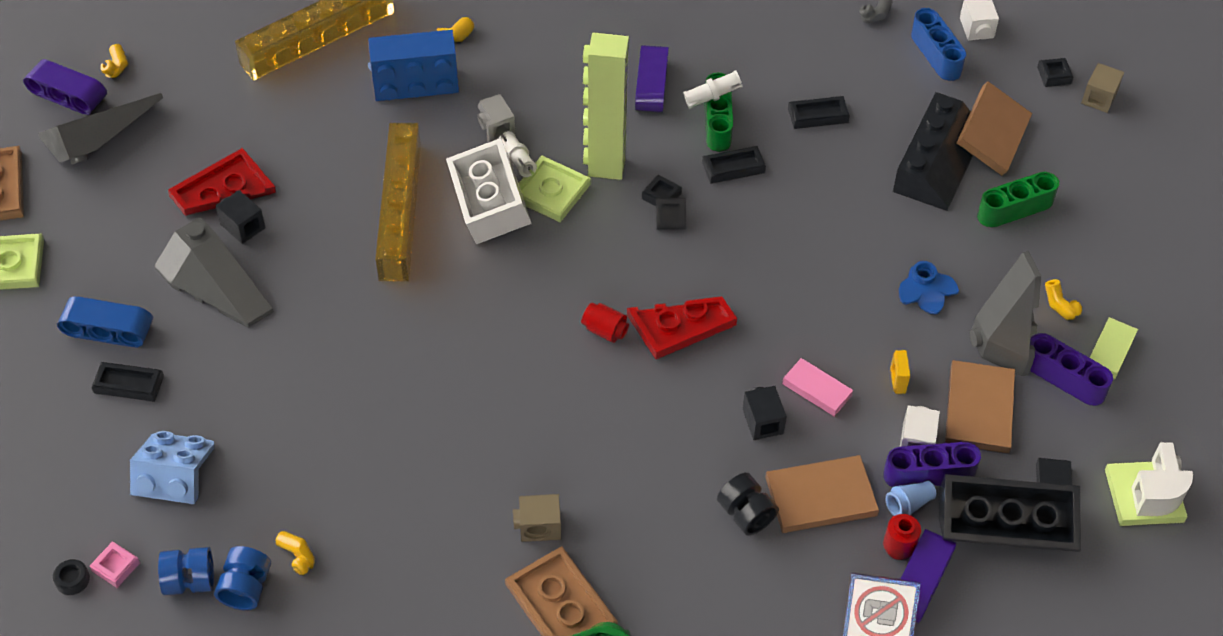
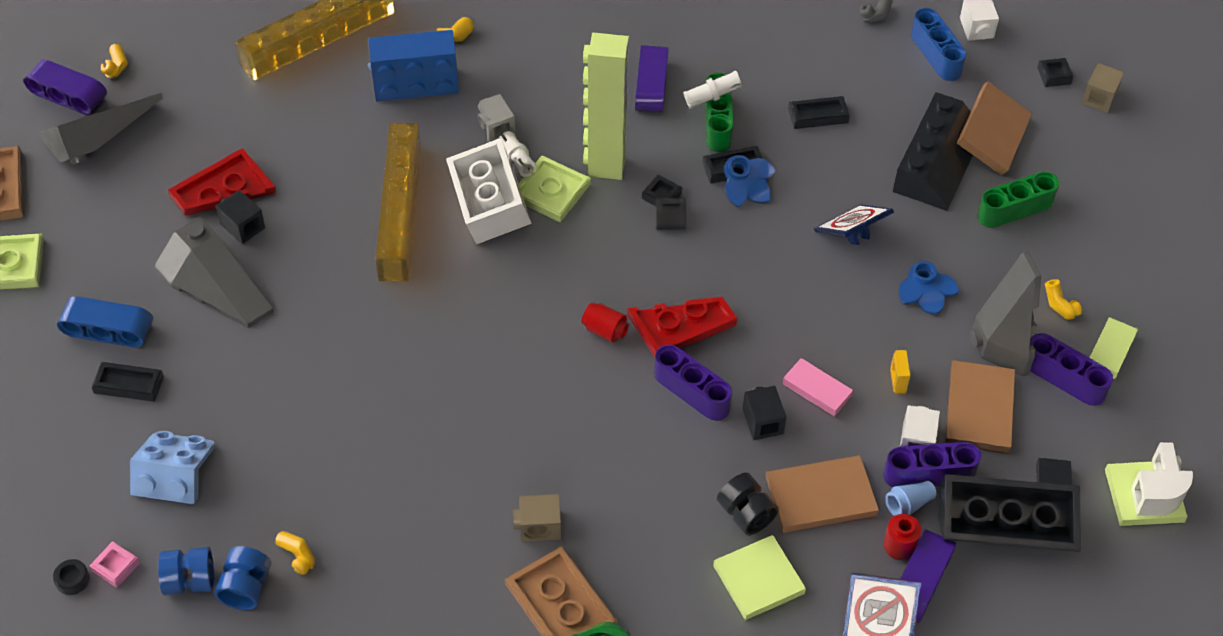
(698, 394): none -> dark purple beam
(750, 183): none -> blue plate
(759, 577): none -> yellowish green tile
(853, 222): none -> piece

